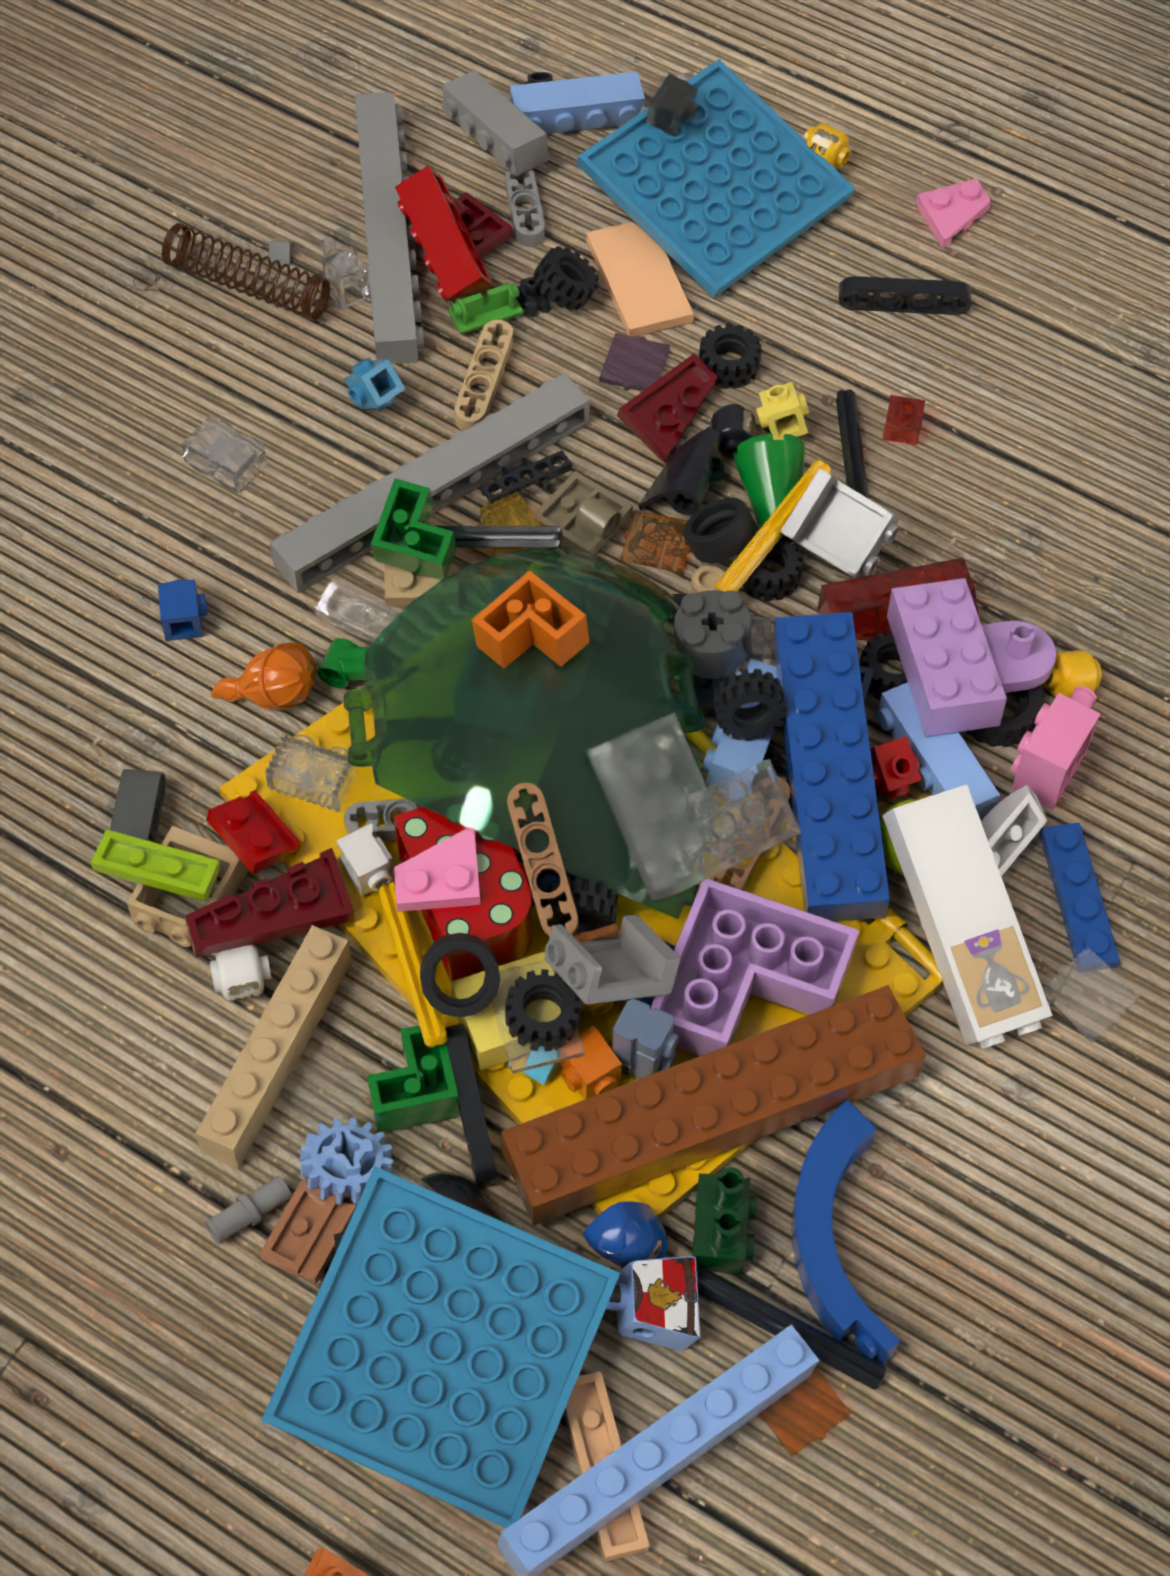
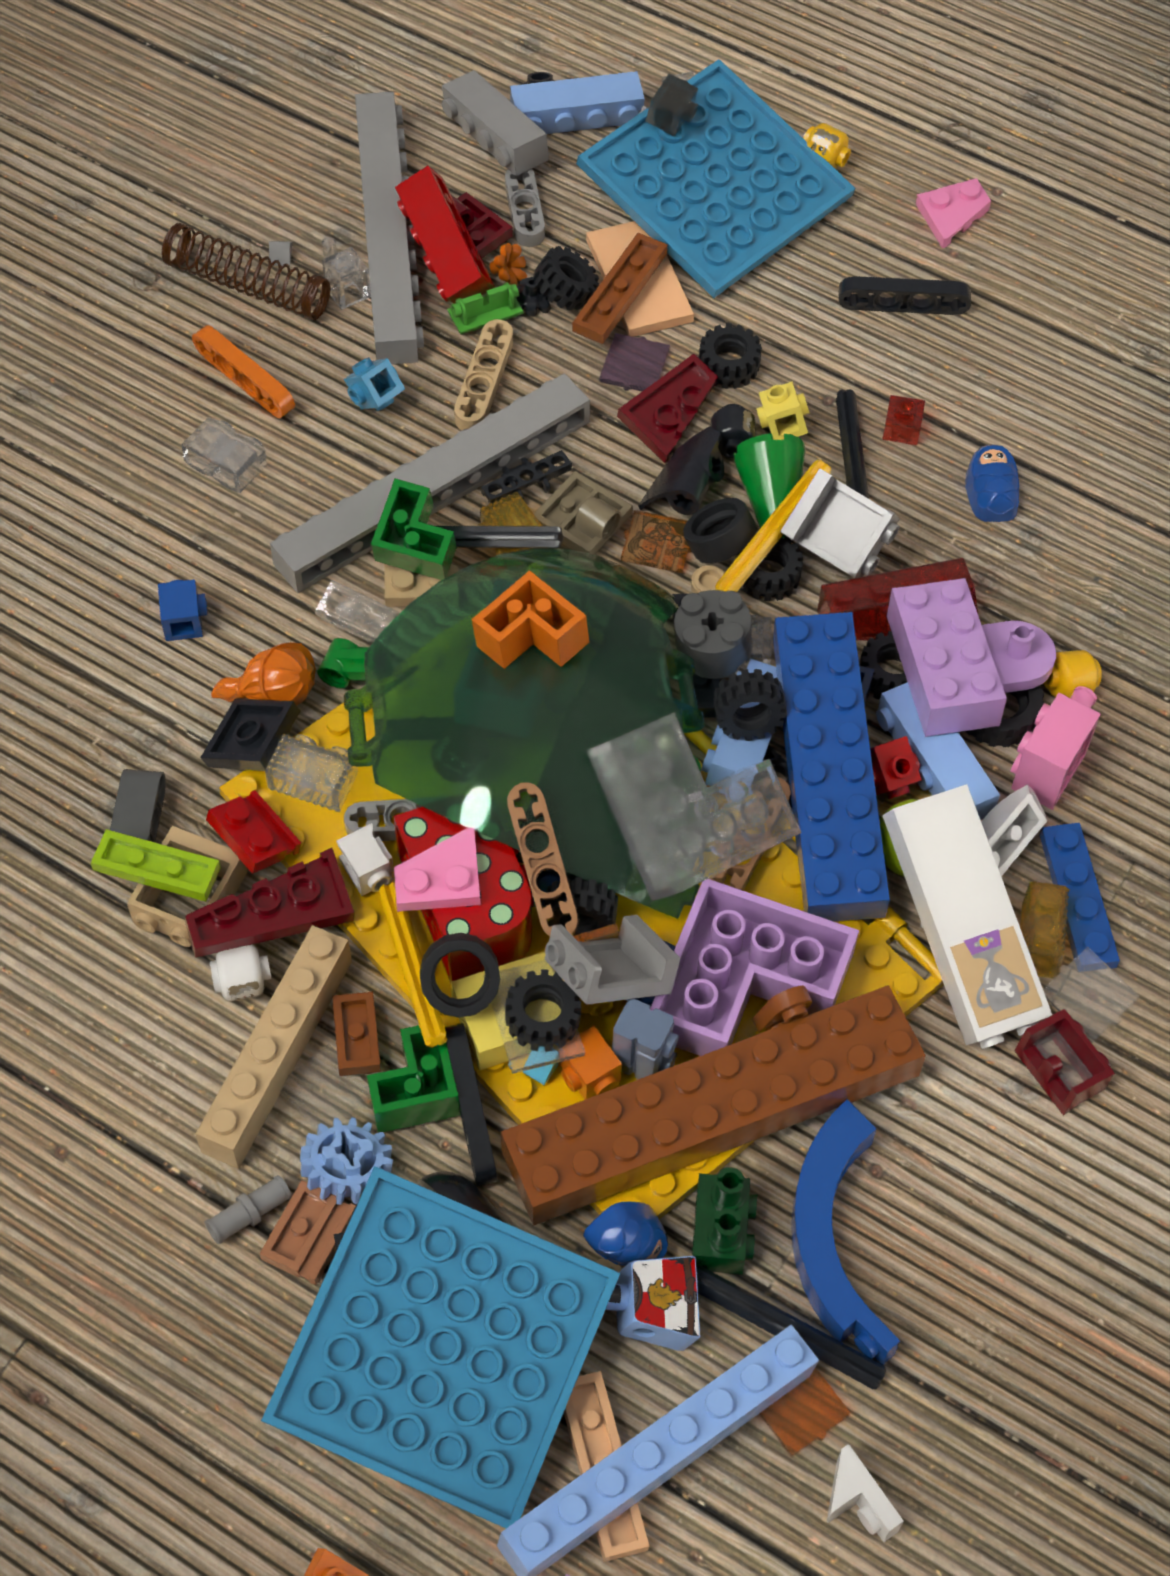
(243, 371): none -> orange beam
(250, 734): none -> black plate
(356, 1033): none -> dark orange plate
(509, 264): none -> orange plant
(619, 288): none -> dark orange plate
(783, 1008): none -> dark orange plate
(856, 1486): none -> white slope
(993, 484): none -> blue piece
(1045, 925): none -> clear yellow brick
(1064, 1061): none -> dark red window

